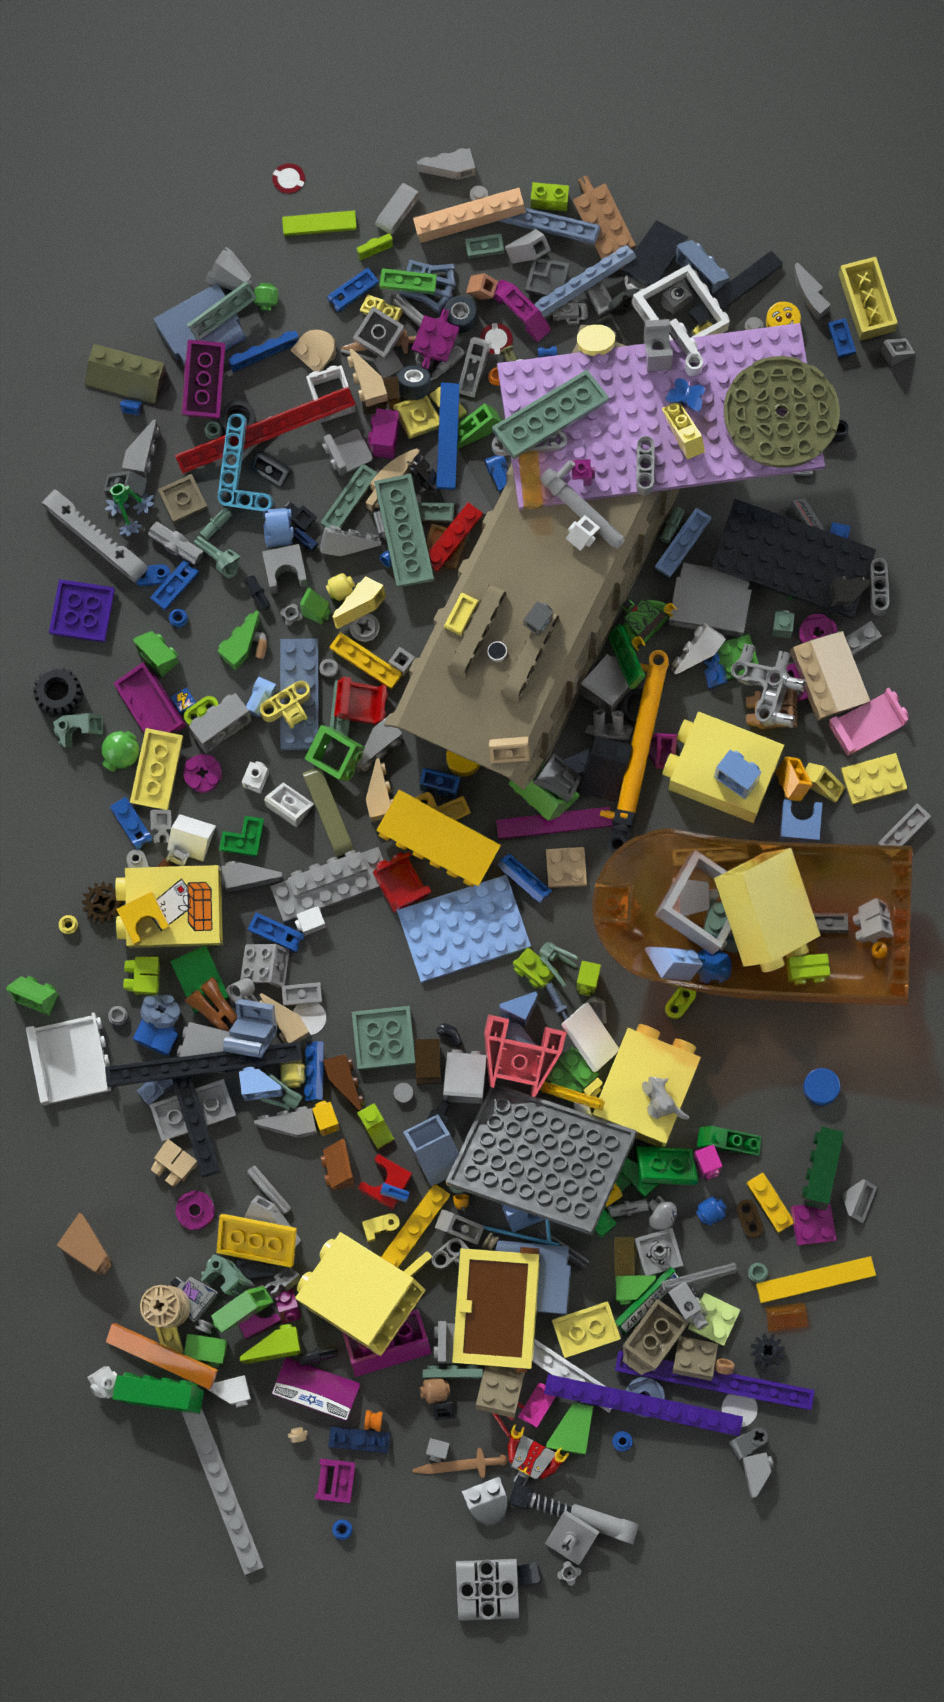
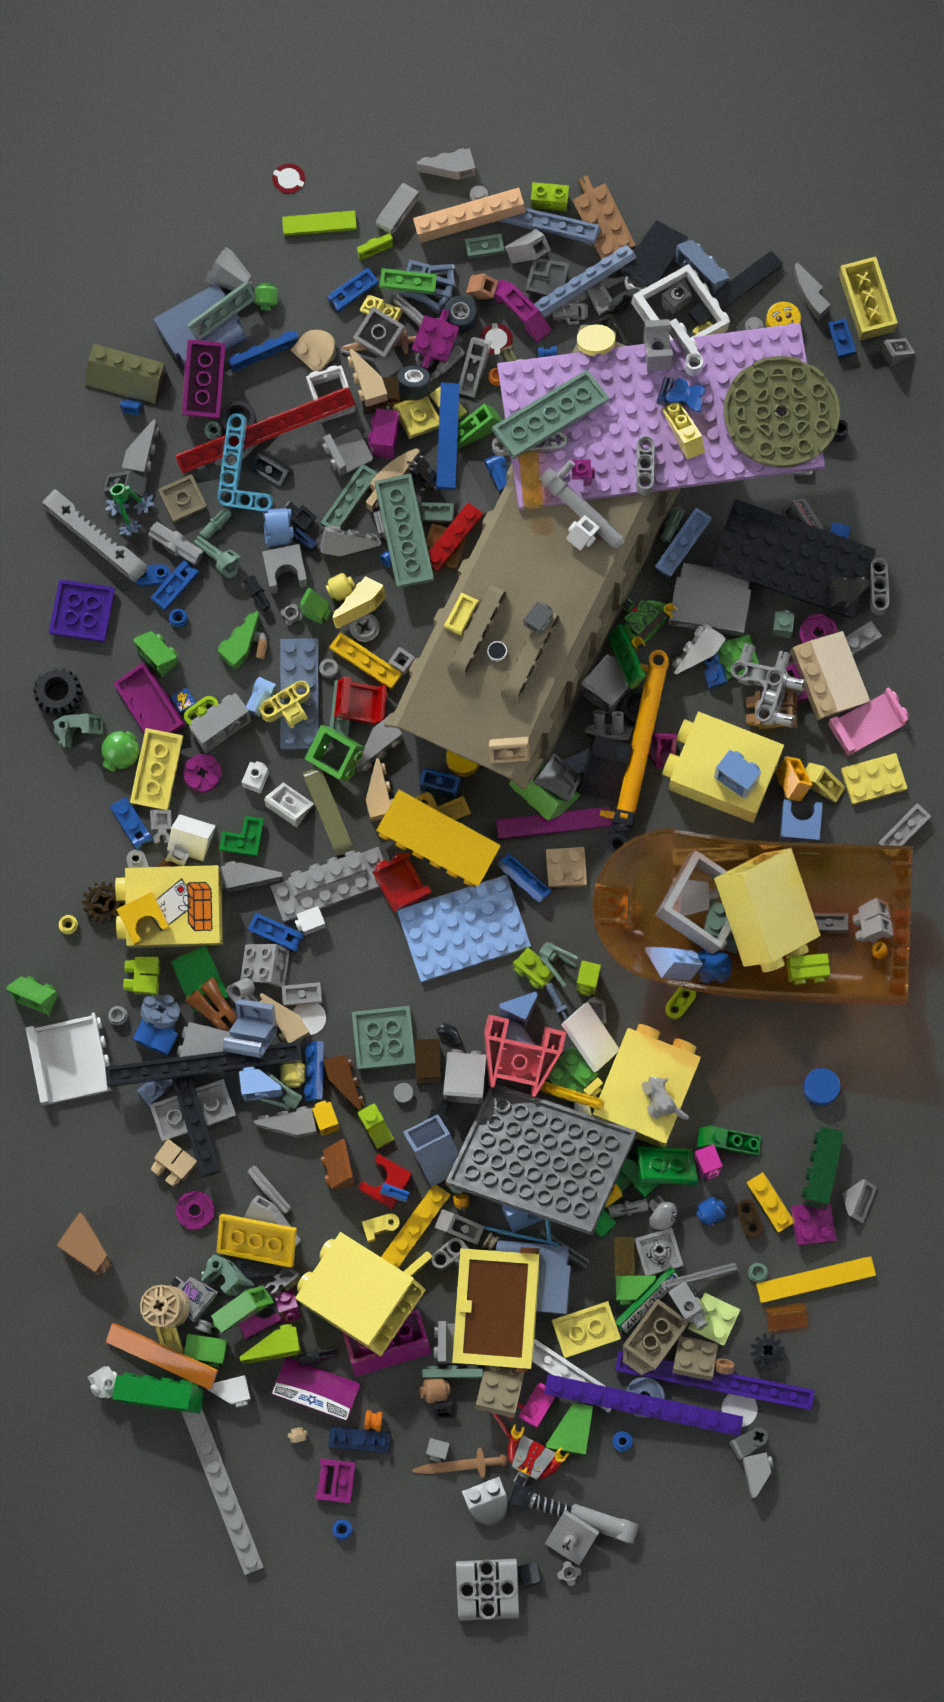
(666, 386): none -> dark blue piece

